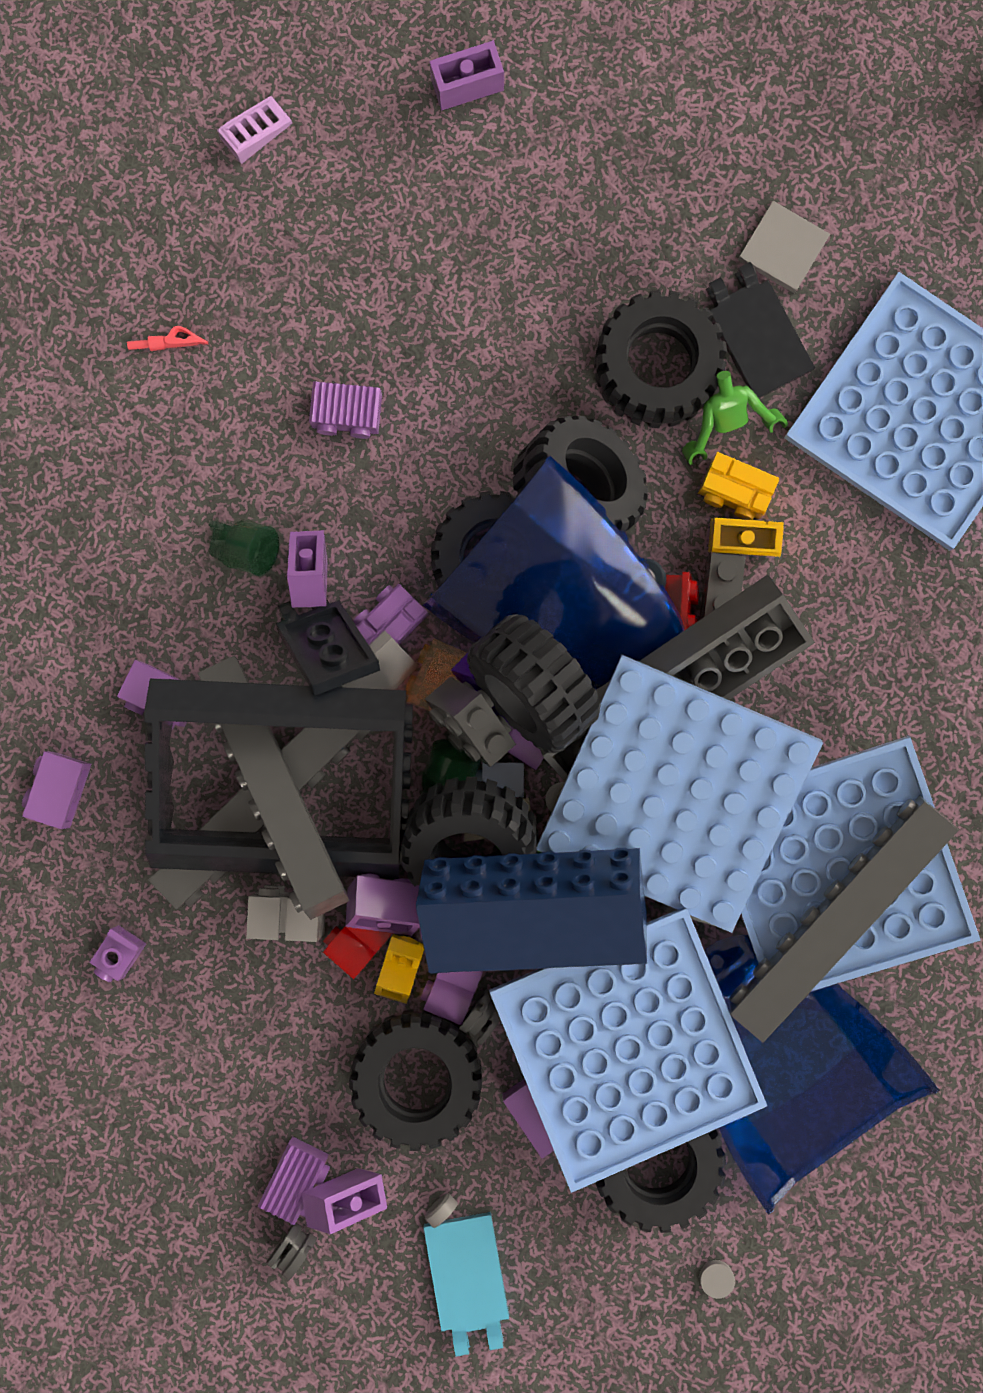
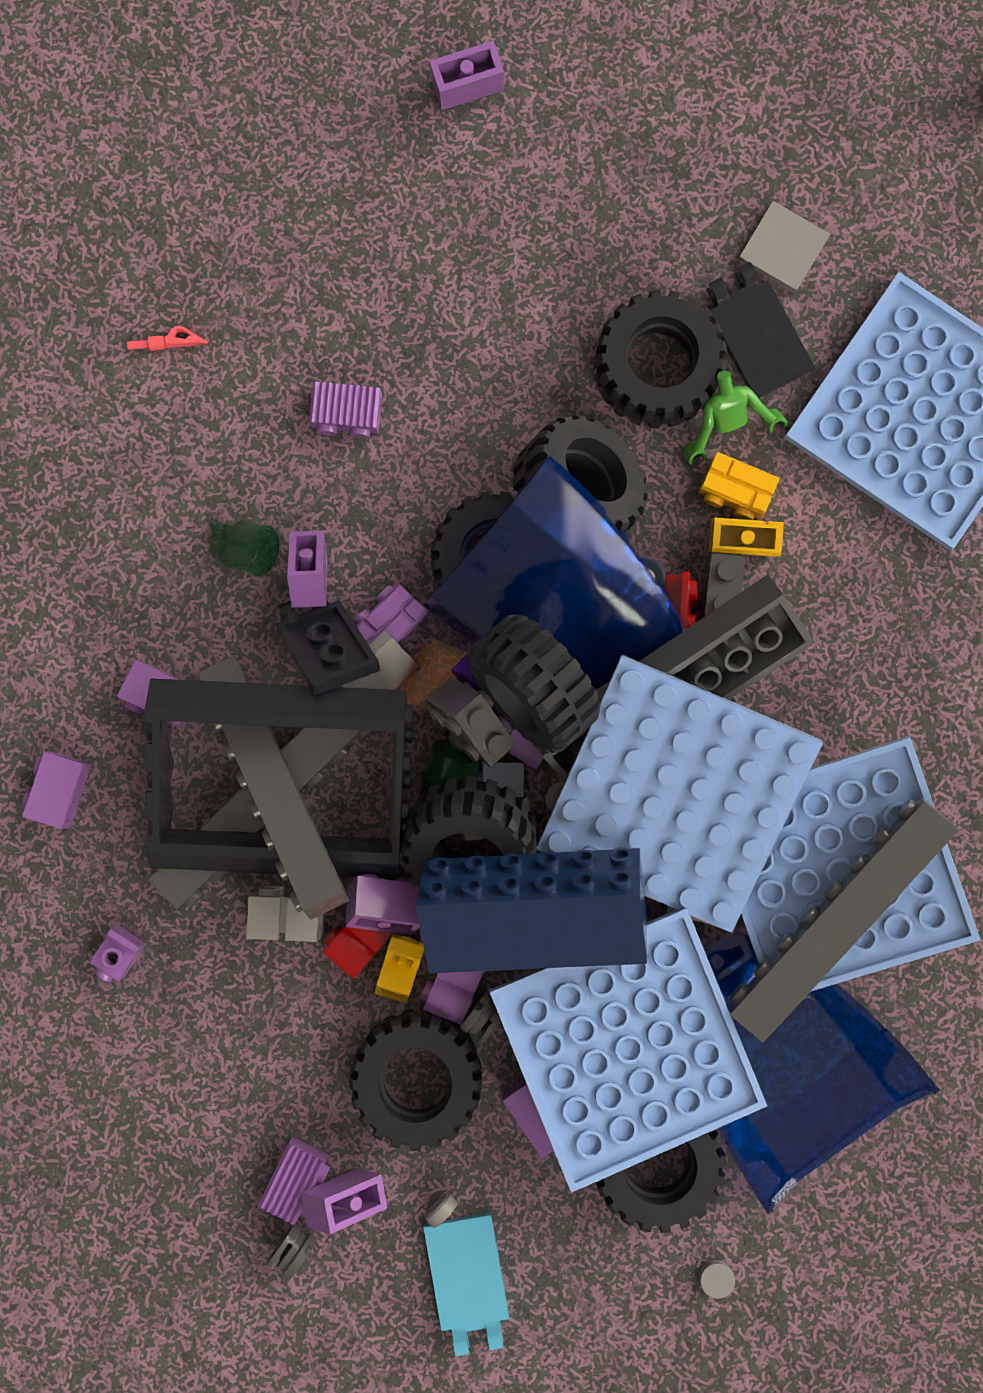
(246, 149): lavender slope -> none

